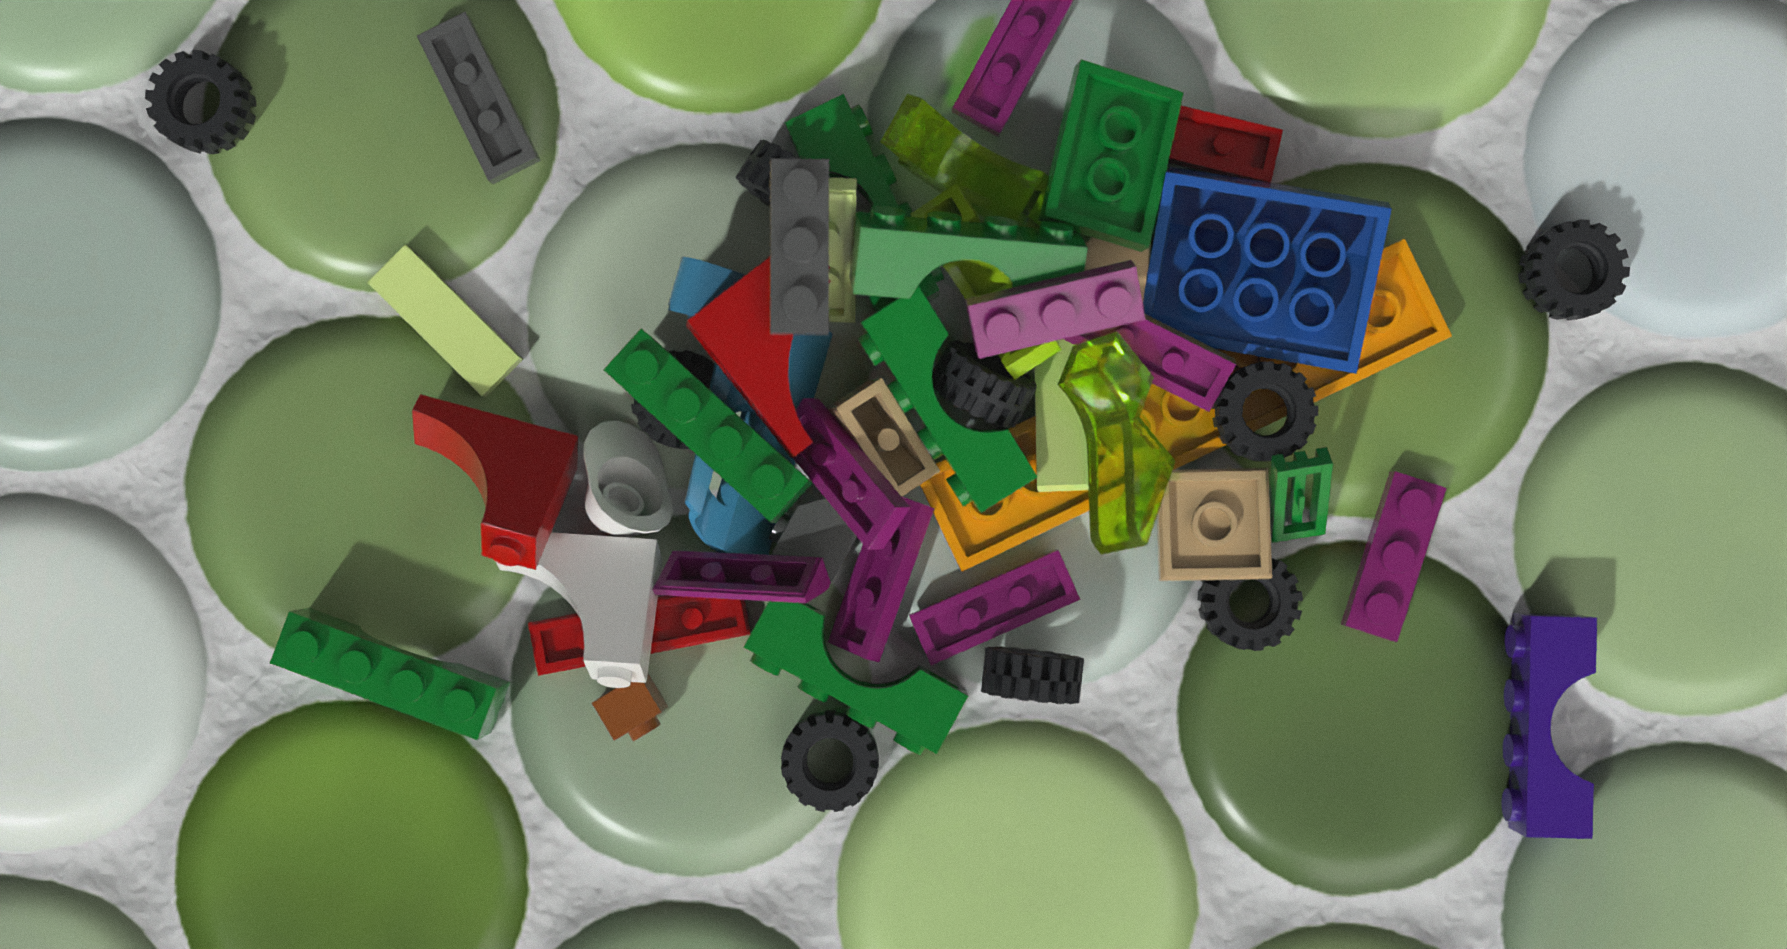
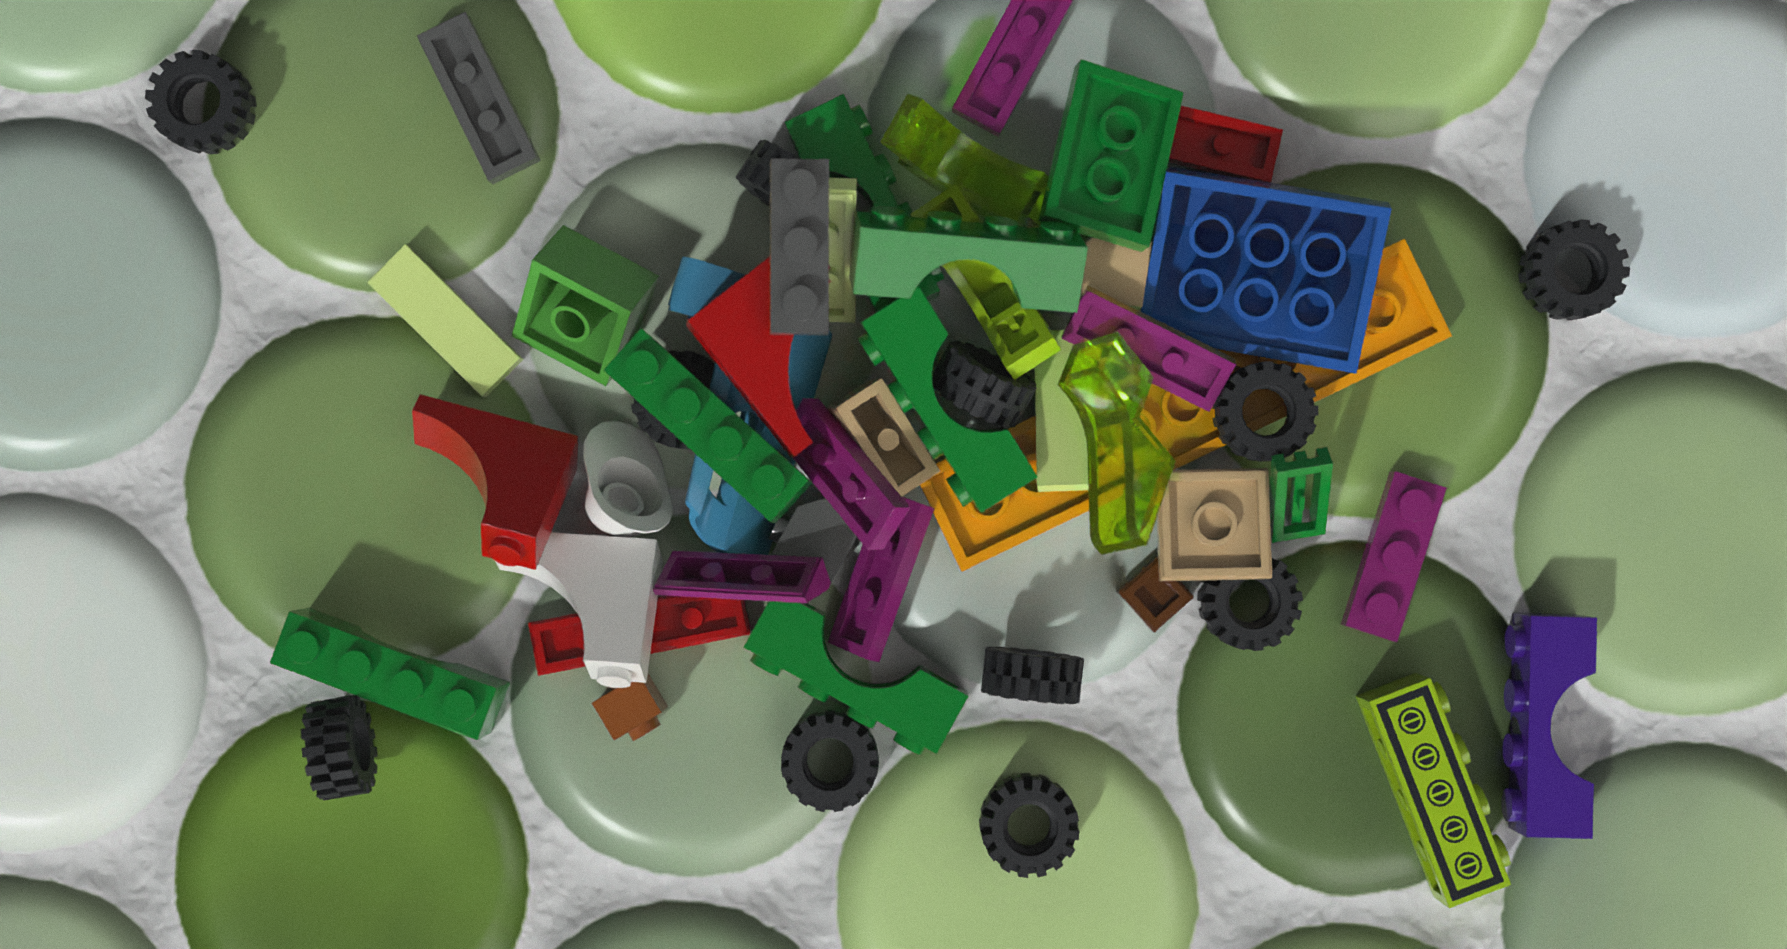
(339, 747): none -> black tyre
(582, 303): none -> bright green slope
(994, 607): magenta plate -> none
(1035, 857): none -> black tyre
(1055, 309): magenta plate -> none
(1154, 599): none -> reddish brown tile
(1434, 789): none -> lime brick

